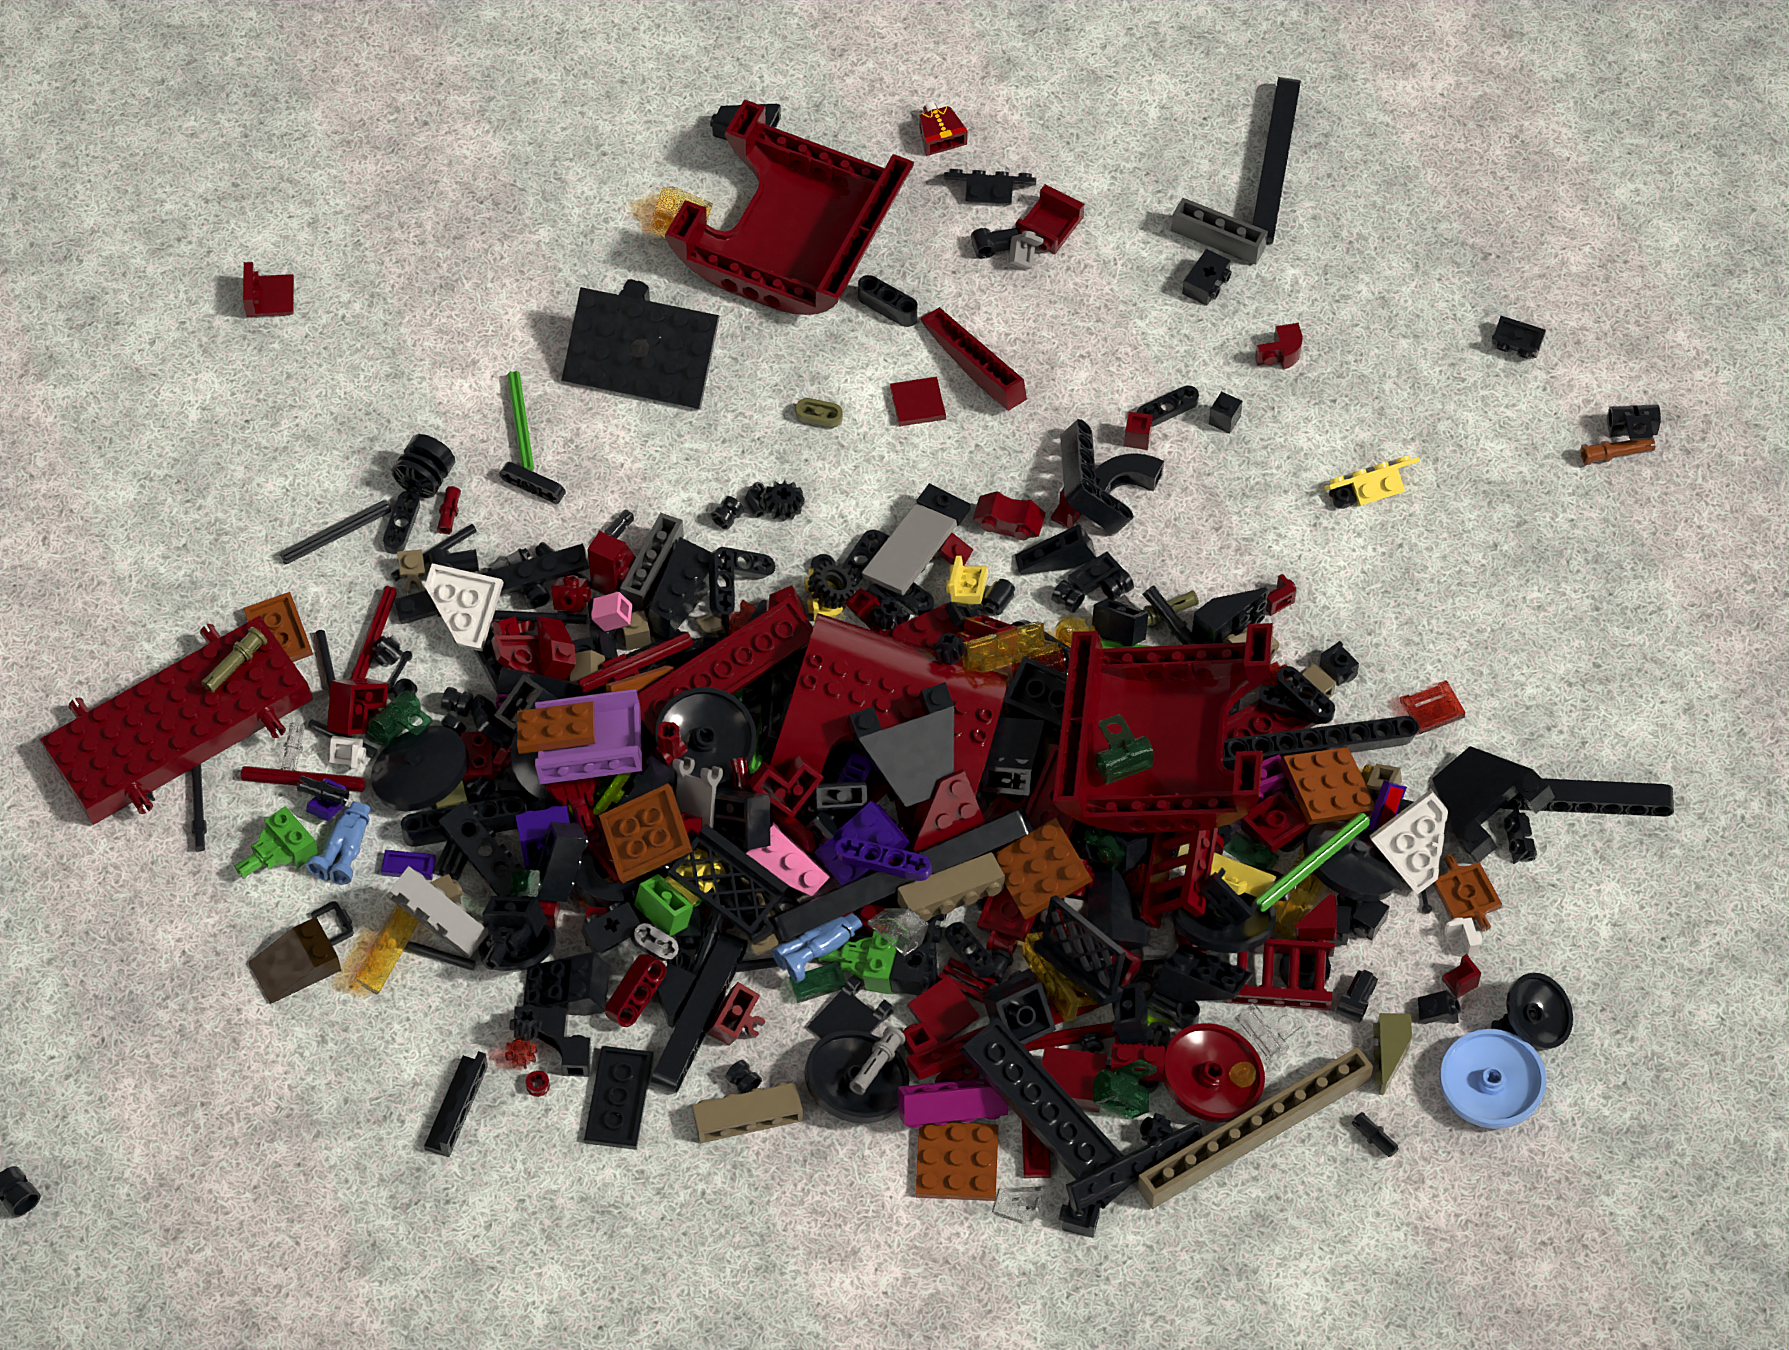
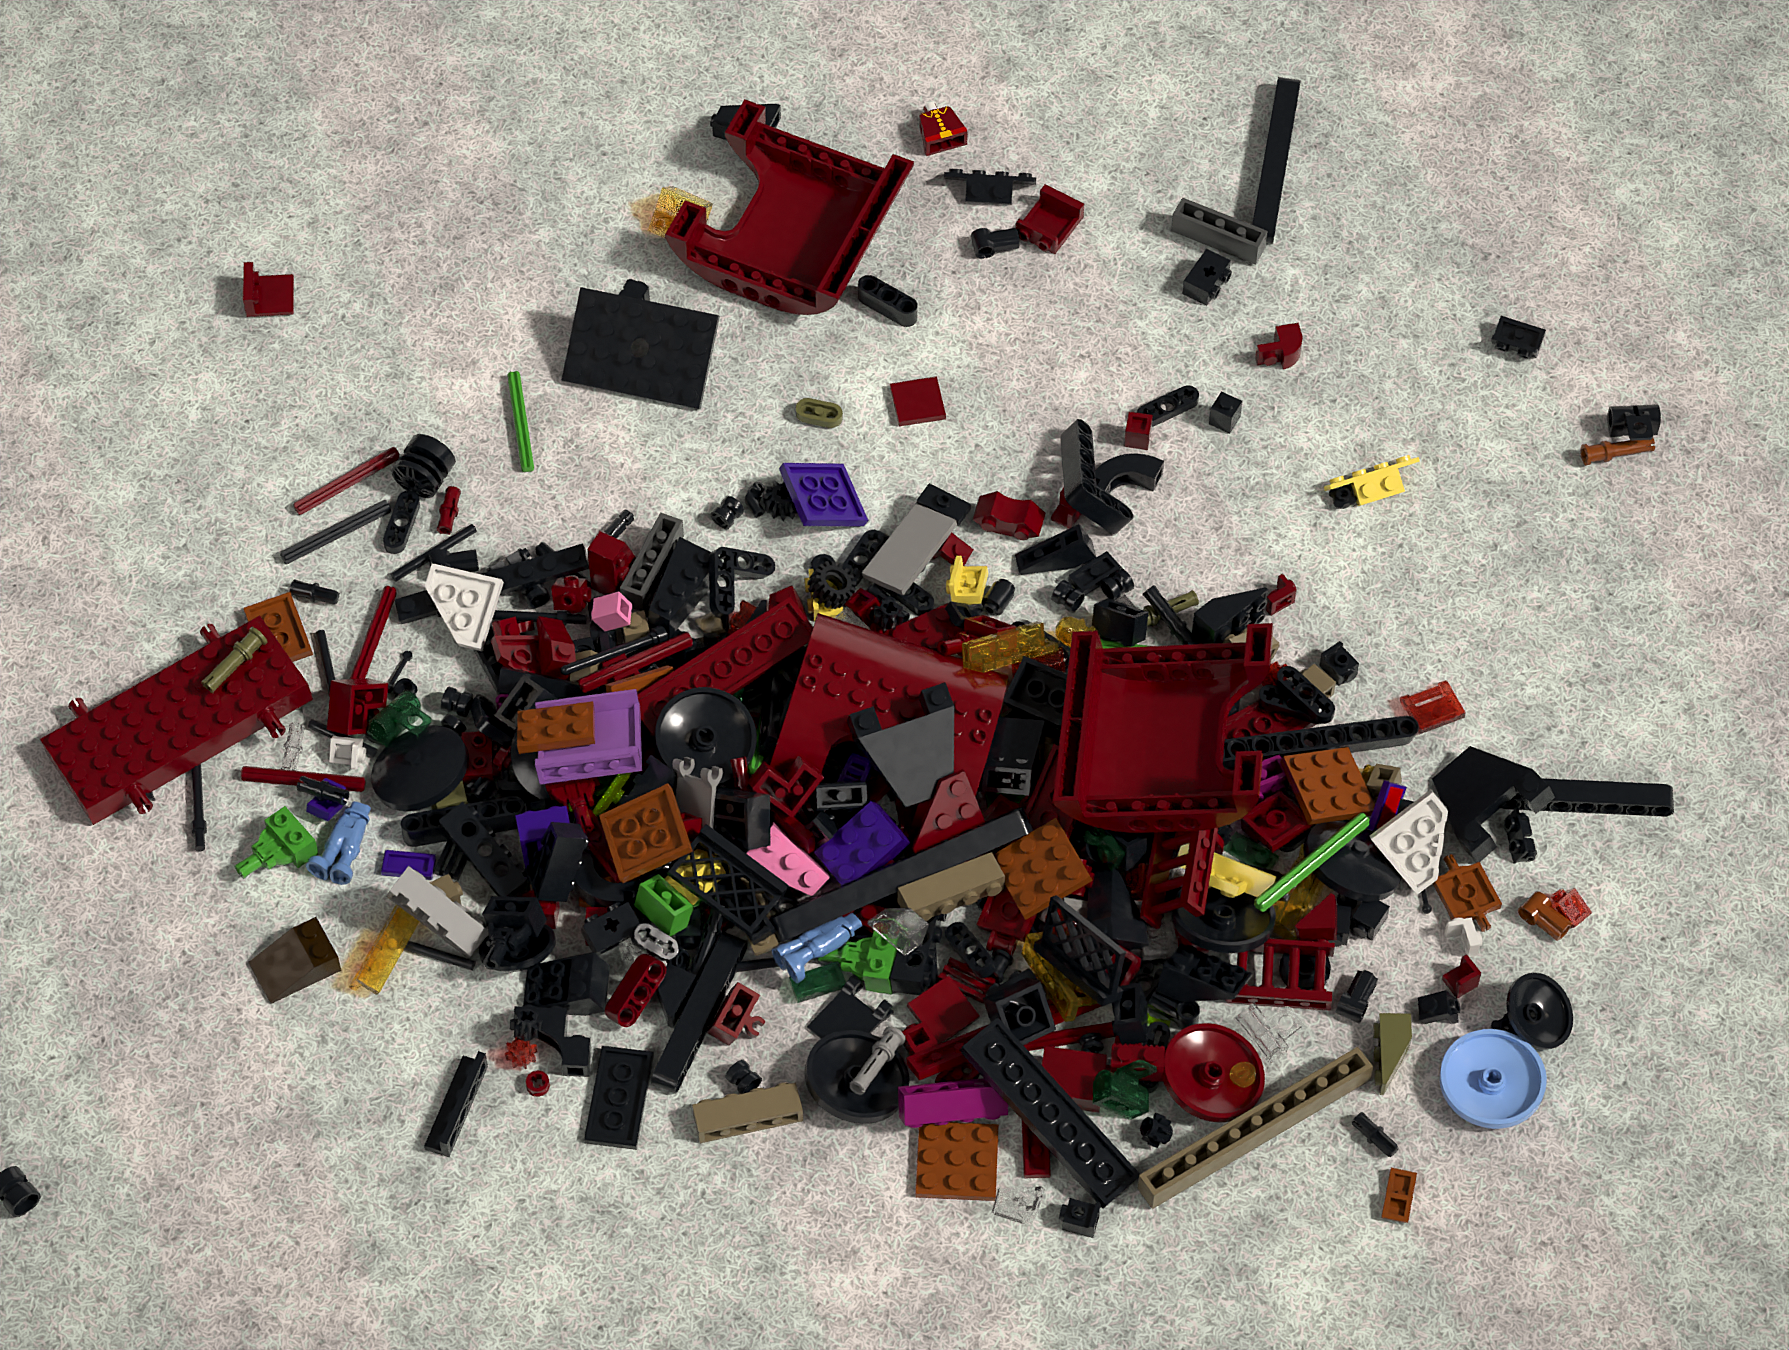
(314, 592): none -> black axle
(343, 918): black piece -> none
(346, 480): none -> dark red axle
(387, 650): black gear -> none
(411, 566): dark tan plate -> none
(525, 883): clear green plate -> none
(532, 482): black beam -> none
(654, 637): none -> black piece
(669, 743): dark red piece -> none
(823, 494): none -> dark purple plate
(885, 854): dark purple beam -> none
(949, 648): black gear -> none
(976, 360): dark red slope -> none
(1023, 249): light grey bracket -> none
(1125, 753): clear green piece -> none
(1127, 1169): black tile -> none
(1226, 899): black hinge -> none
(1399, 1195): none -> dark orange slope
(1539, 911): none -> dark orange piece
(1570, 905): none -> clear red bracket

